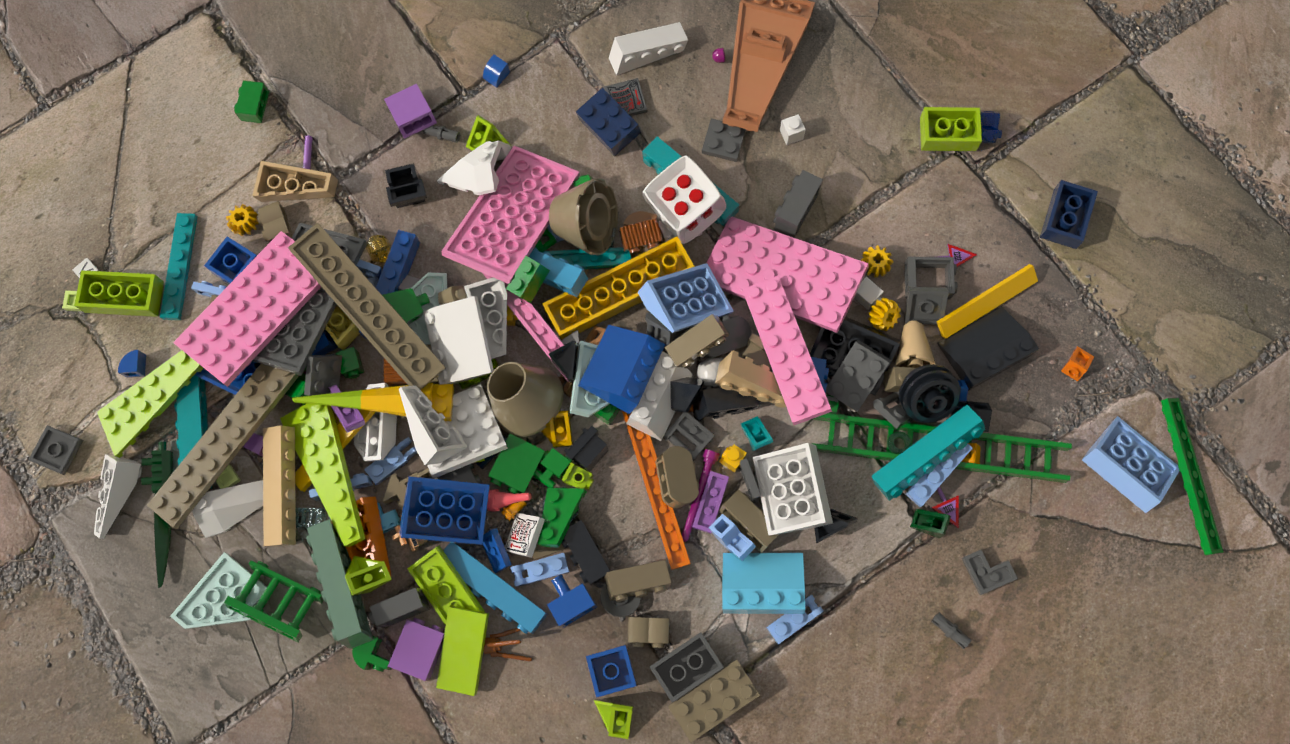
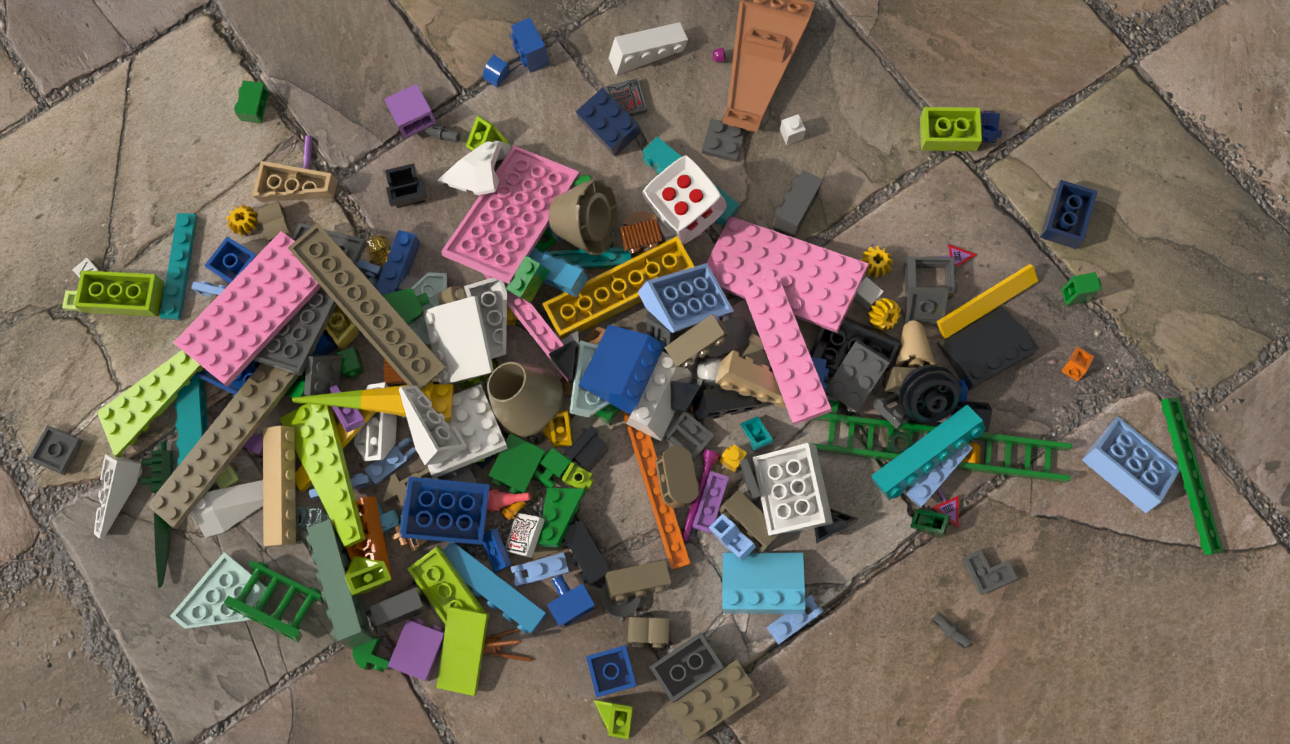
(133, 364): blue brick -> none
(529, 45): none -> blue brick
(1081, 288): none -> green brick

